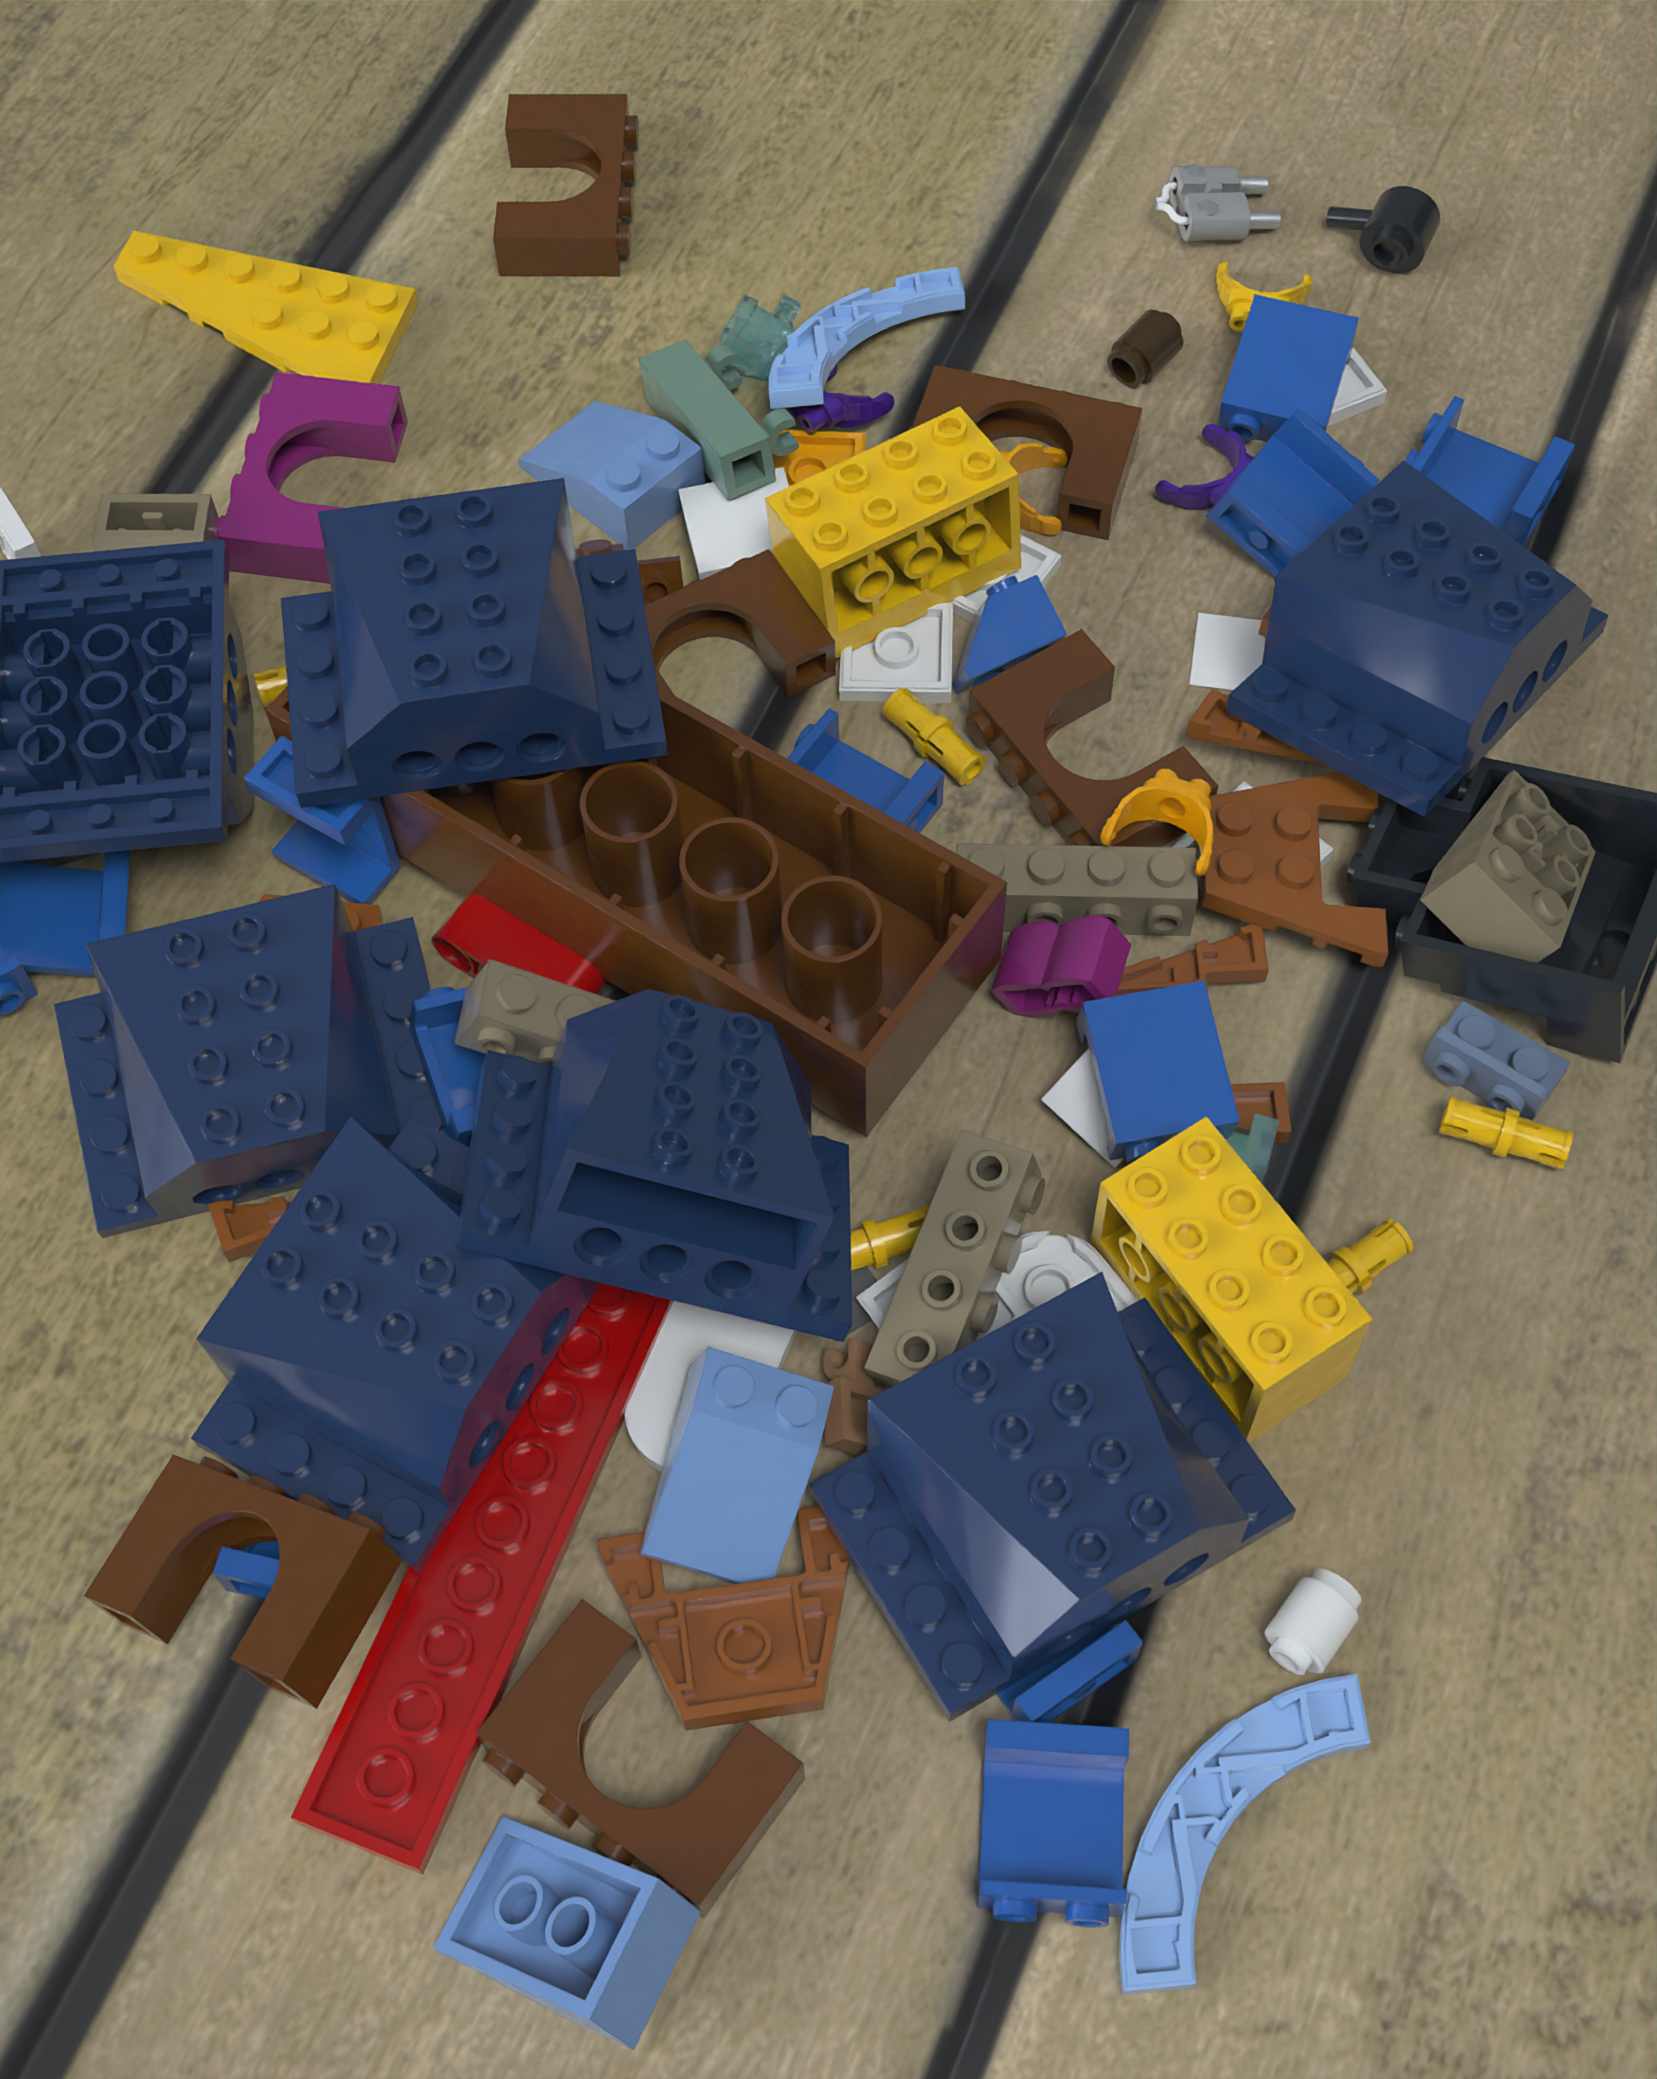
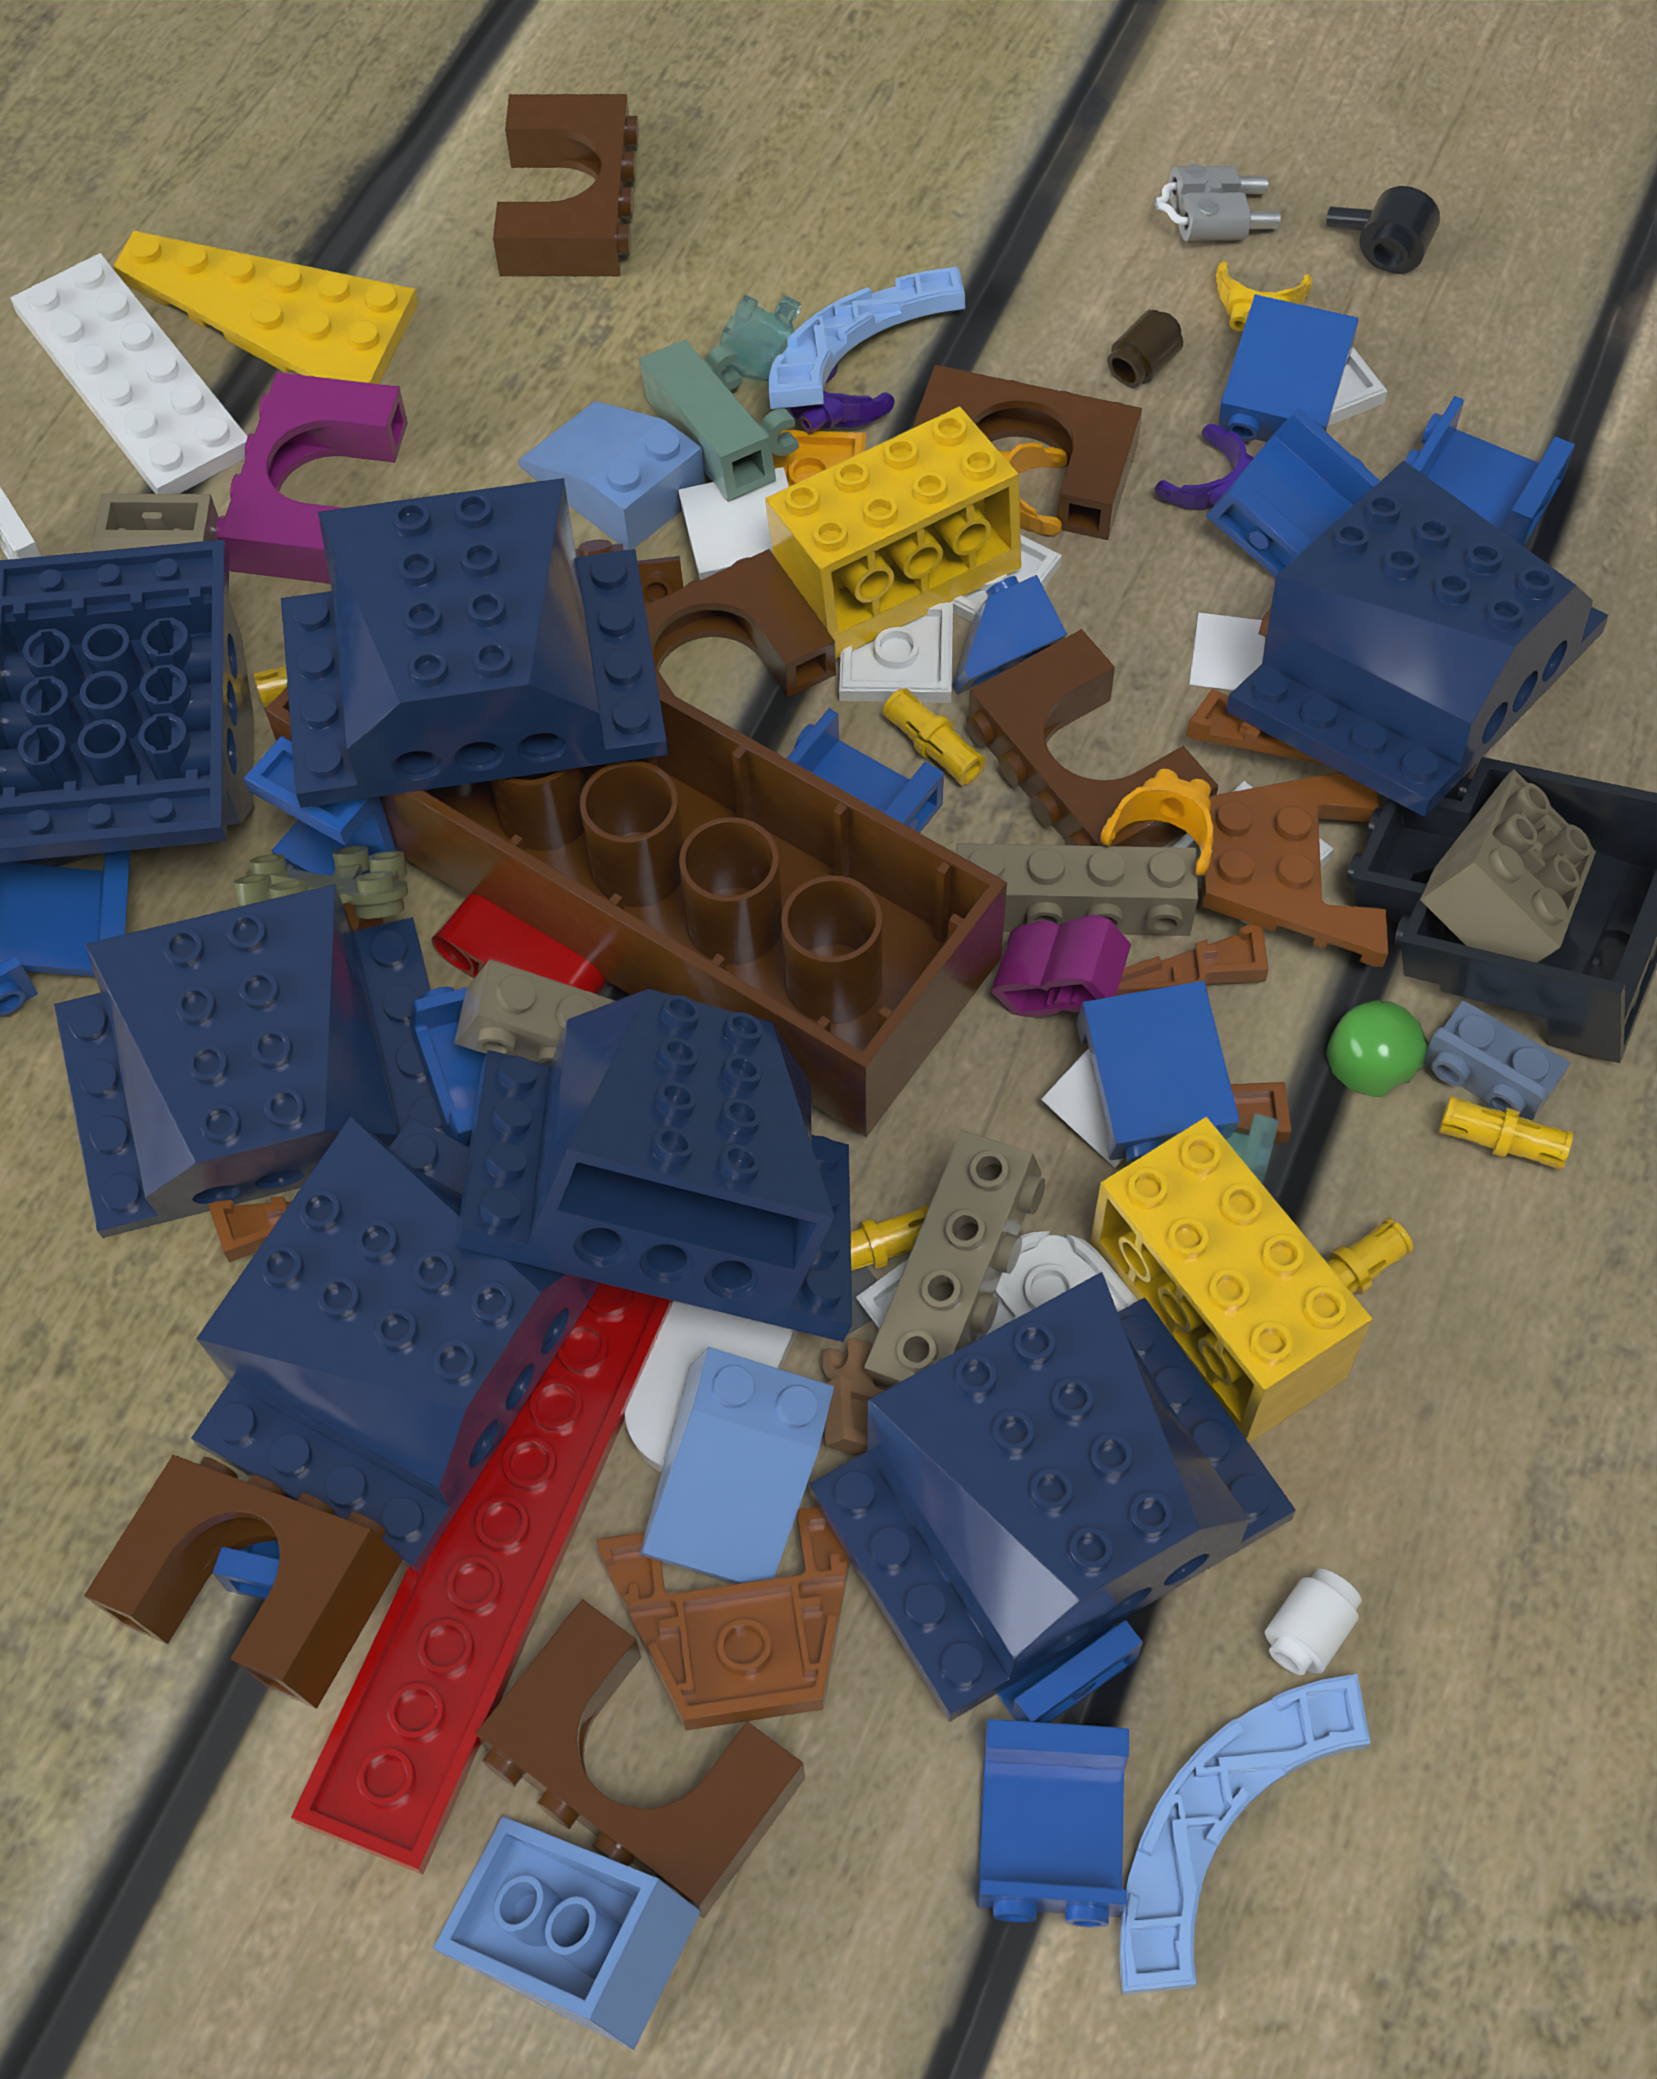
(131, 376): none -> white plate
(372, 894): none -> olive plant
(1376, 1048): none -> bright green hair

